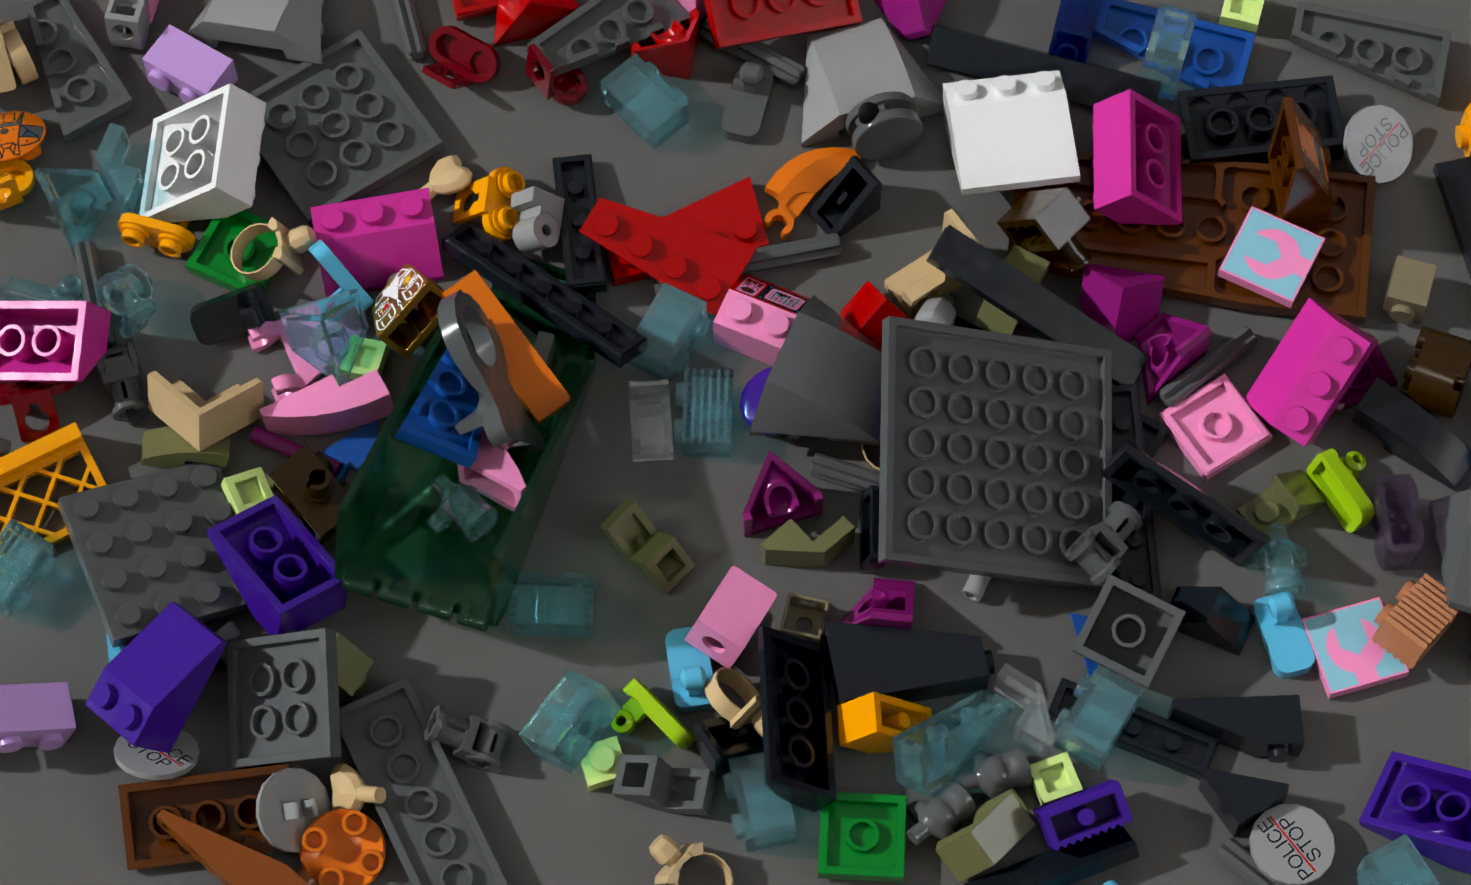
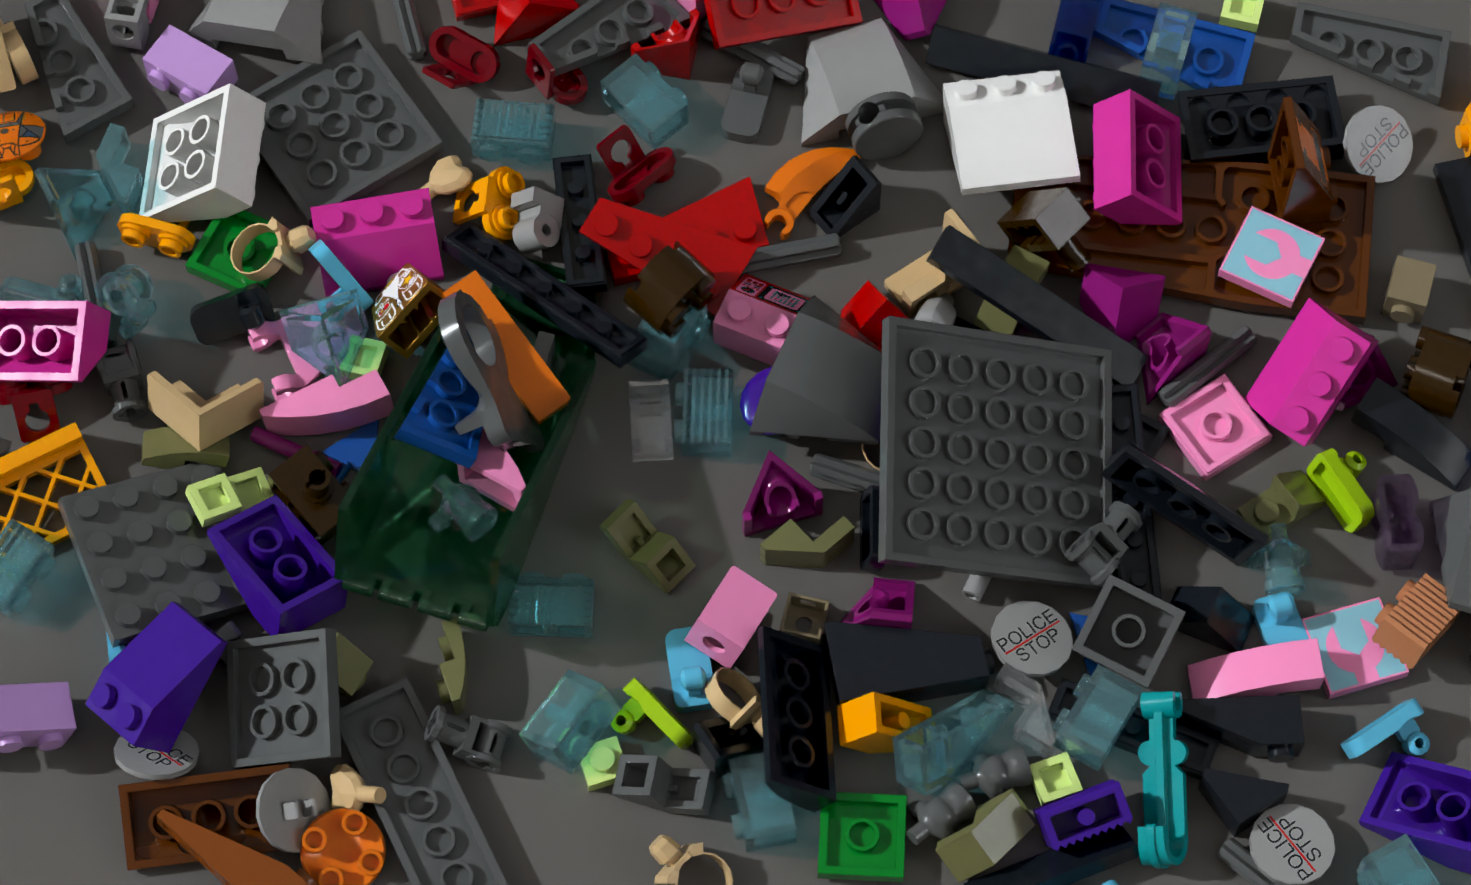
(213, 500): none -> yellowish green plate
(454, 671): none -> olive slope
(513, 131): none -> clear light blue brick
(640, 172): none -> dark red bracket
(670, 288): none -> dark brown brick
(1031, 638): none -> light grey piece
(1165, 828): none -> teal piece
(1259, 671): none -> bright pink slope
(1395, 721): none -> medium azure piece

